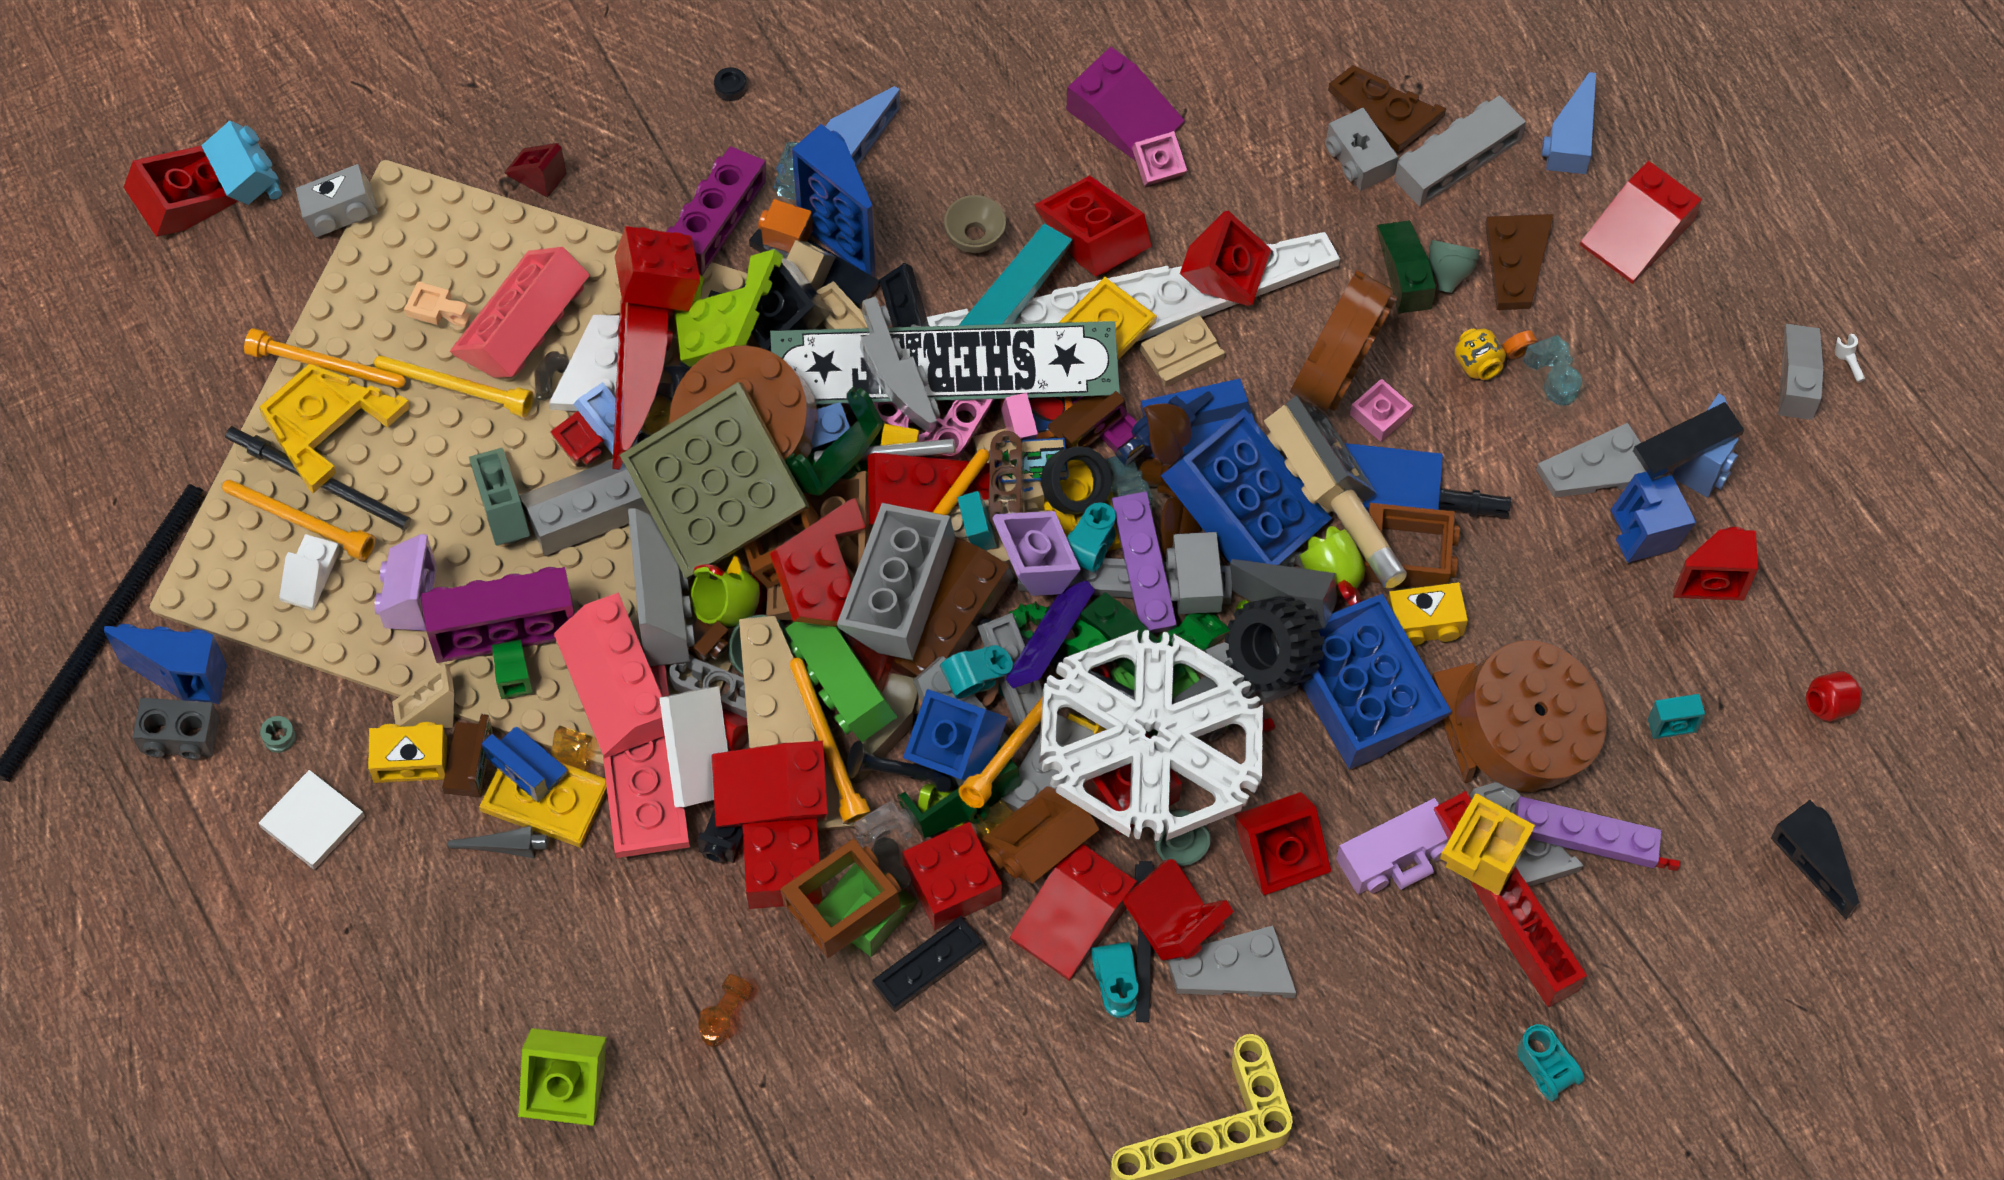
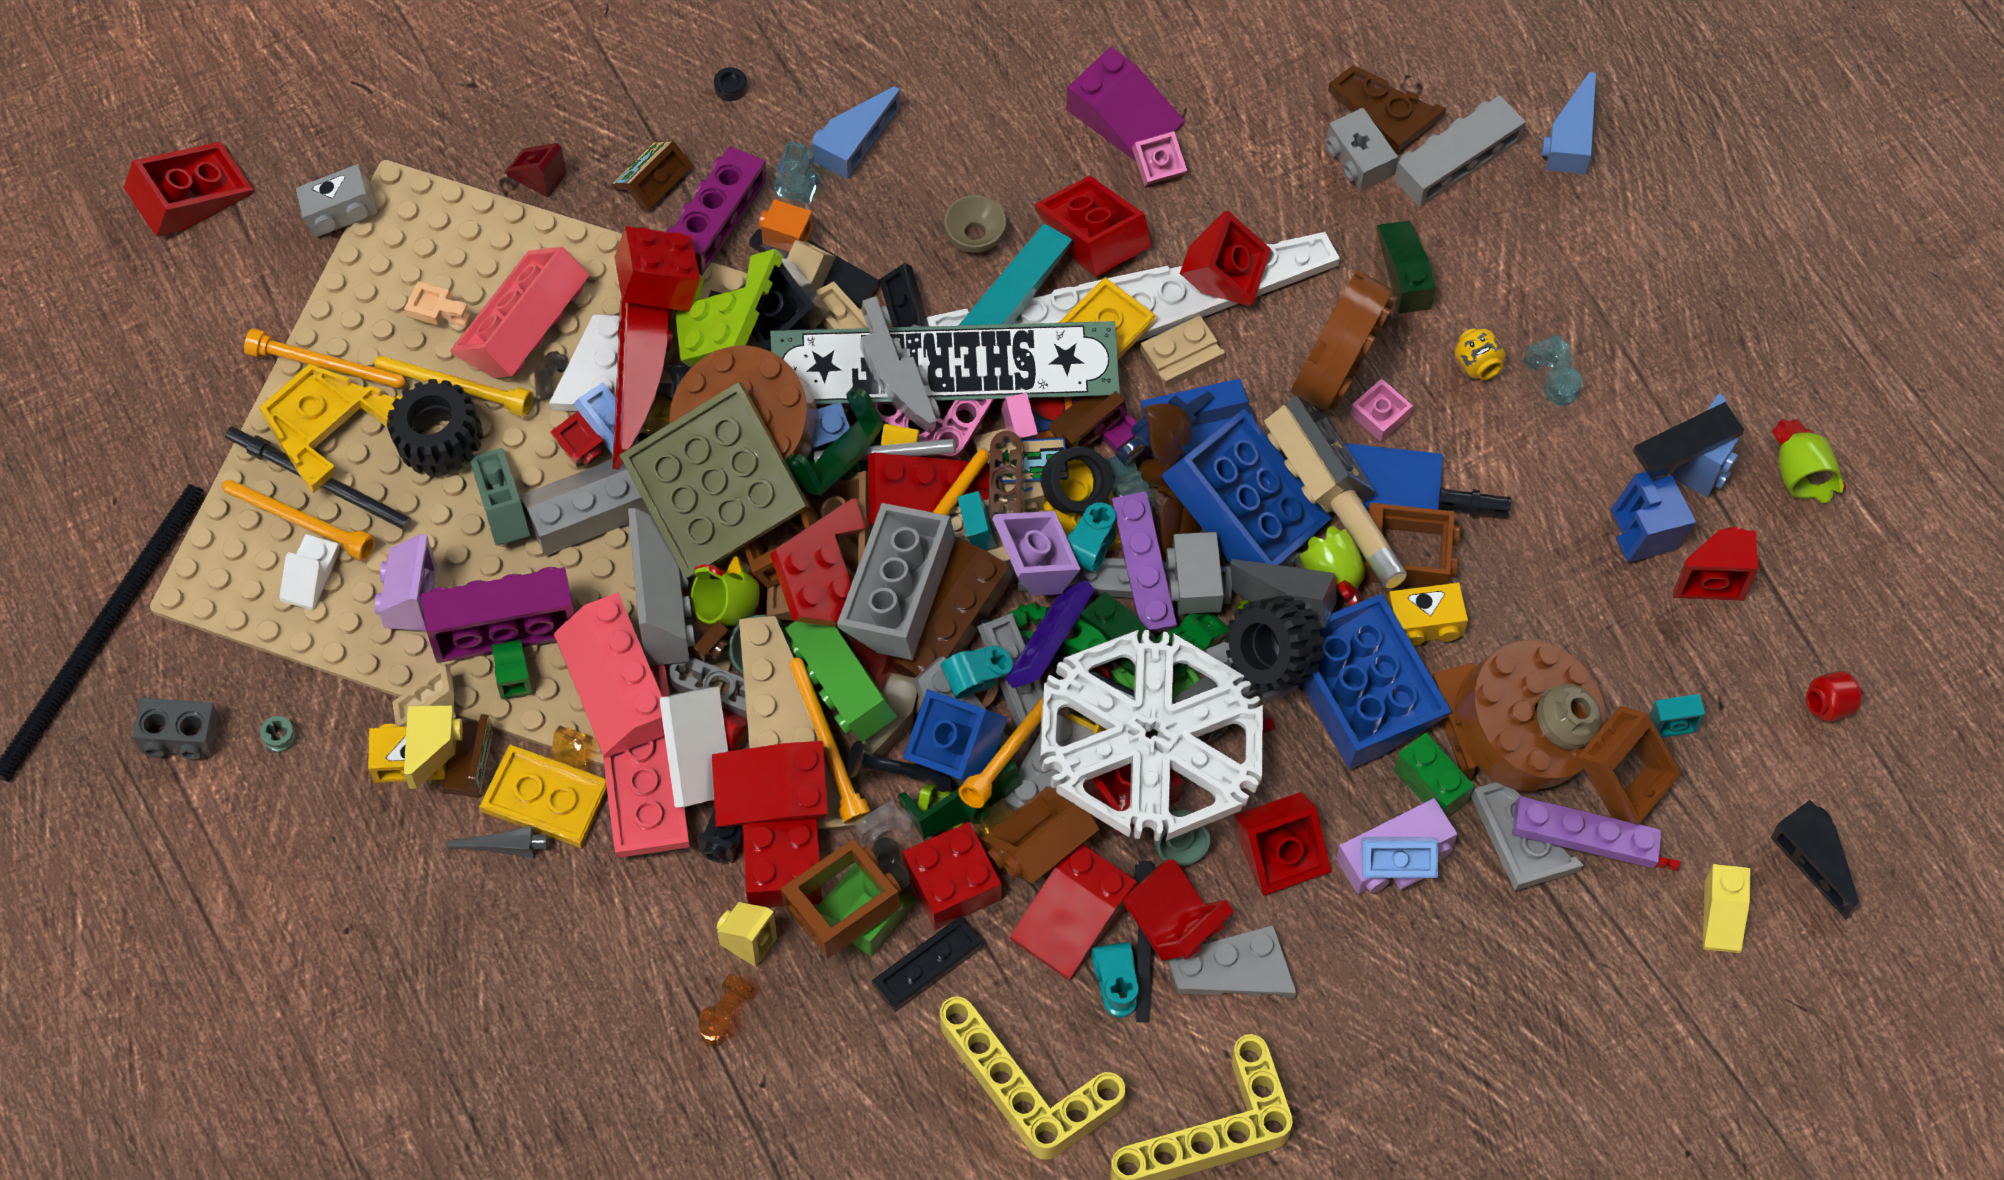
(177, 661): blue slope -> none
(241, 163): medium azure brick -> none
(311, 819): white tile -> none
(426, 406): none -> black tyre
(429, 741): none -> light yellow slope
(524, 762): blue panel -> none
(561, 1076): lime slope -> none
(653, 173): none -> reddish brown panel
(747, 931): none -> light yellow slope
(836, 196): blue slope -> none
(1020, 1088): none -> light yellow beam
(1399, 857): none -> light blue slope
(1433, 775): none -> green brick
(1451, 263): sand green helmet -> none
(1487, 844): yellow plate -> none
(1516, 257): reddish brown wing -> none
(1517, 345): orange tile -> none
(1523, 924): red slope -> none
(1548, 1065): teal piece -> none
(1561, 724): none -> dark tan piece
(1593, 464): light grey wing -> none
(1608, 748): none -> dark orange window
(1641, 222): slope -> none
(1725, 908): none -> light yellow slope
(1801, 372): light grey slope -> none
(1804, 454): none -> lime piece
(1848, 353): white hand -> none

